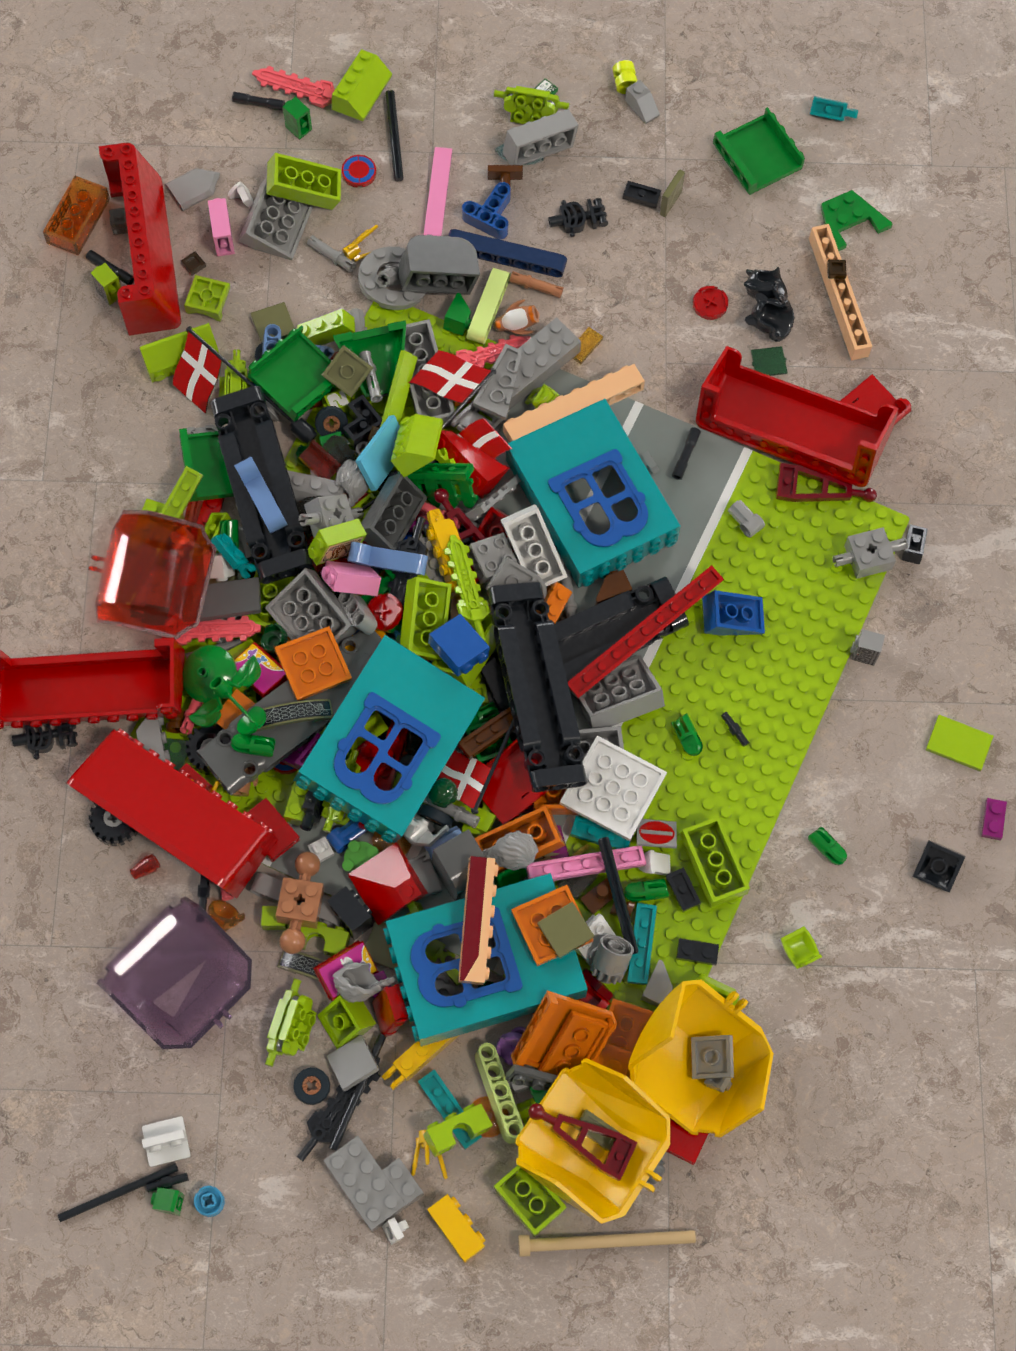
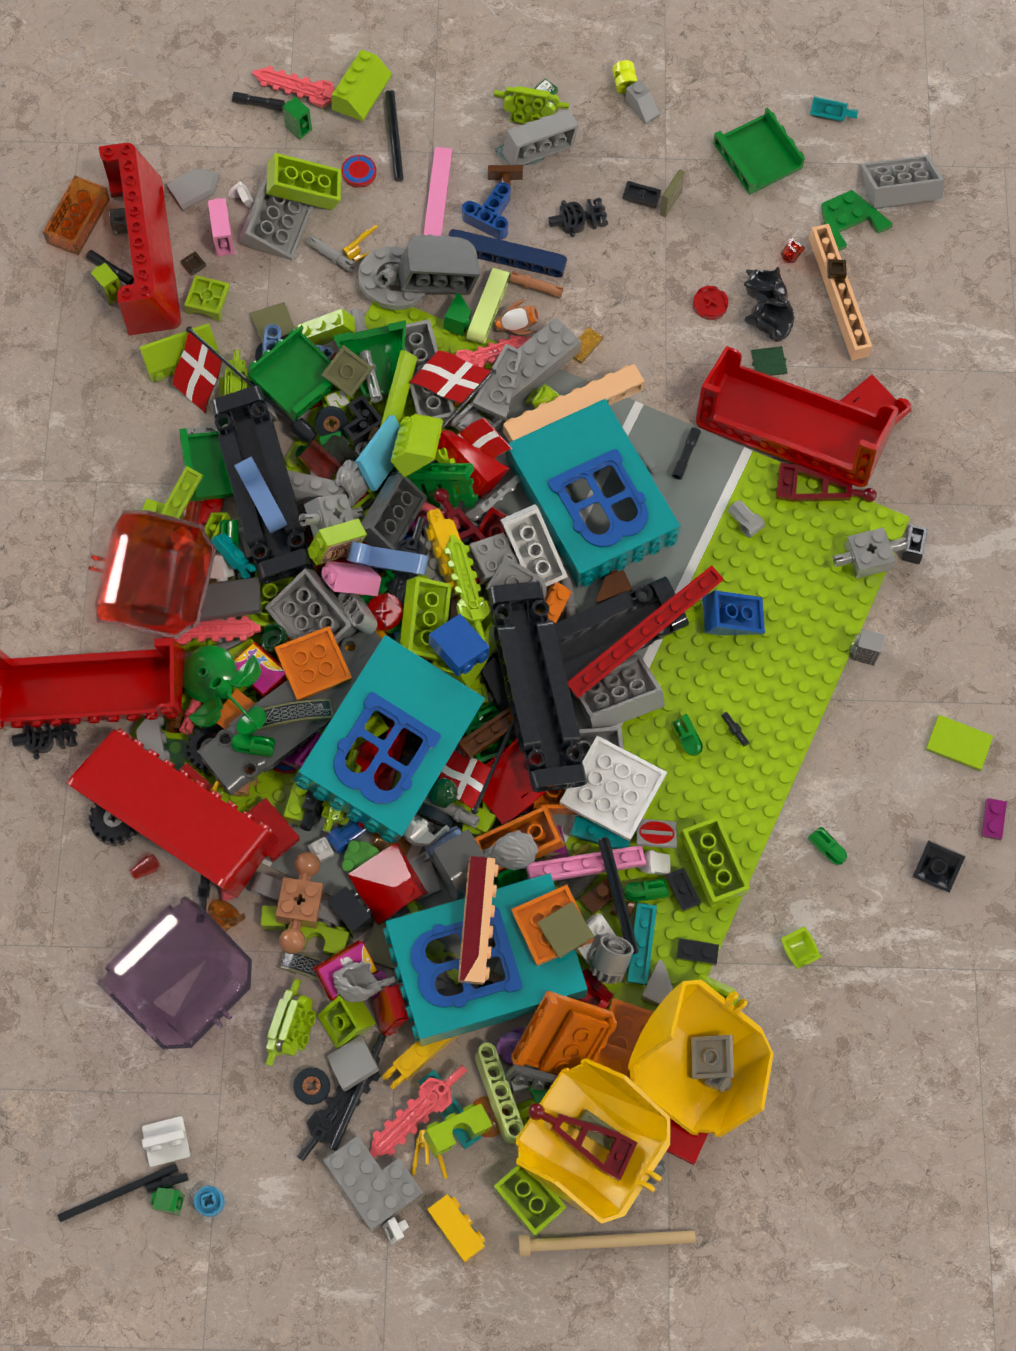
(434, 1096): none -> coral bar
(789, 254): none -> clear red plate
(902, 181): none -> light grey slope

